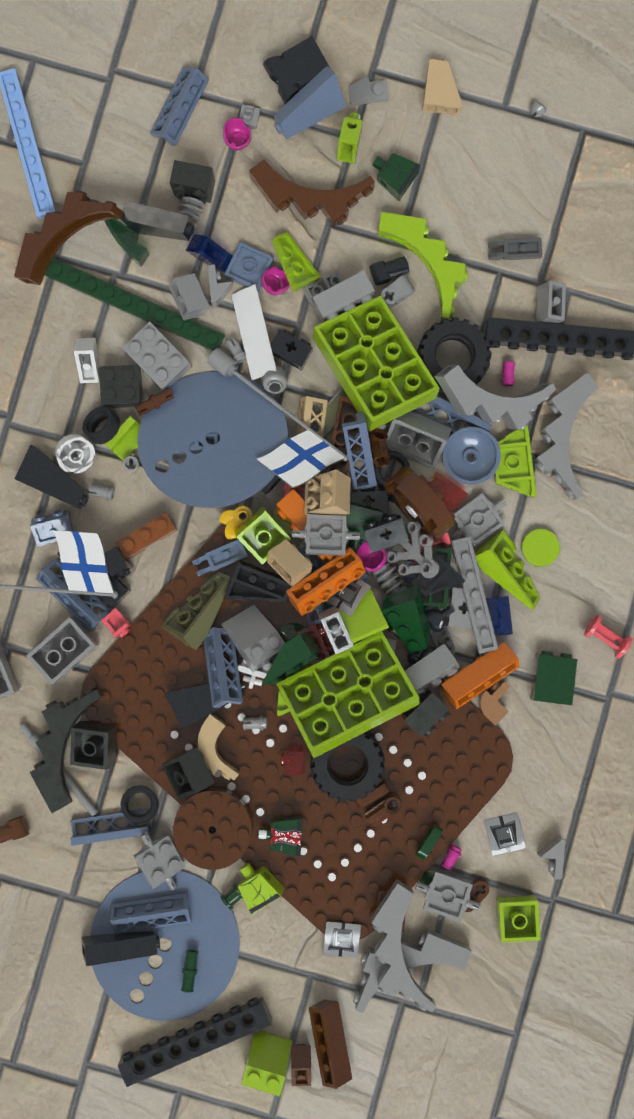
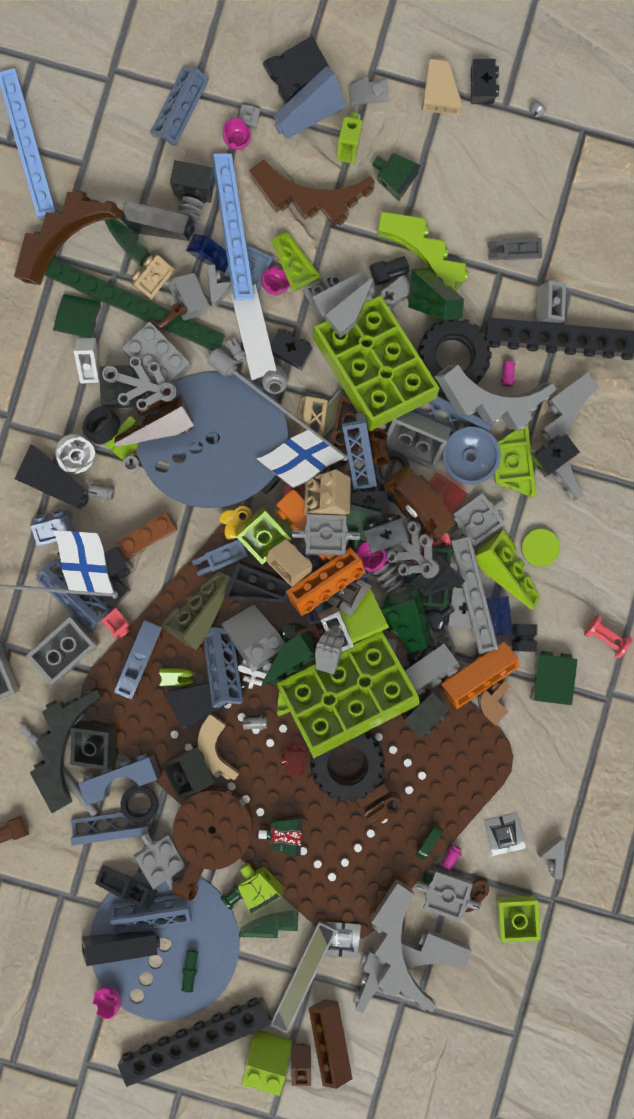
(77, 316): none -> dark green slope
(107, 1002): none -> dark pink hair
(126, 887): none -> black slope
(138, 659): none -> sand blue slope
(141, 771): none -> sand blue arch
(142, 384): none -> light grey plant
(152, 275): none -> tan bracket
(170, 421): none -> wedge
(175, 677): none -> lime piece
(176, 310): none -> reddish brown piece
(186, 885): none -> reddish brown piece
(232, 227): none -> light blue plate
(269, 925): none -> clear green slope
(303, 976): none -> olive tile
(328, 653): none -> light grey hand
(346, 314): none -> light grey slope
(433, 297): none -> dark green wedge
(480, 91): none -> black brick
(524, 637): none -> black wheel
(547, 463): none -> black brick

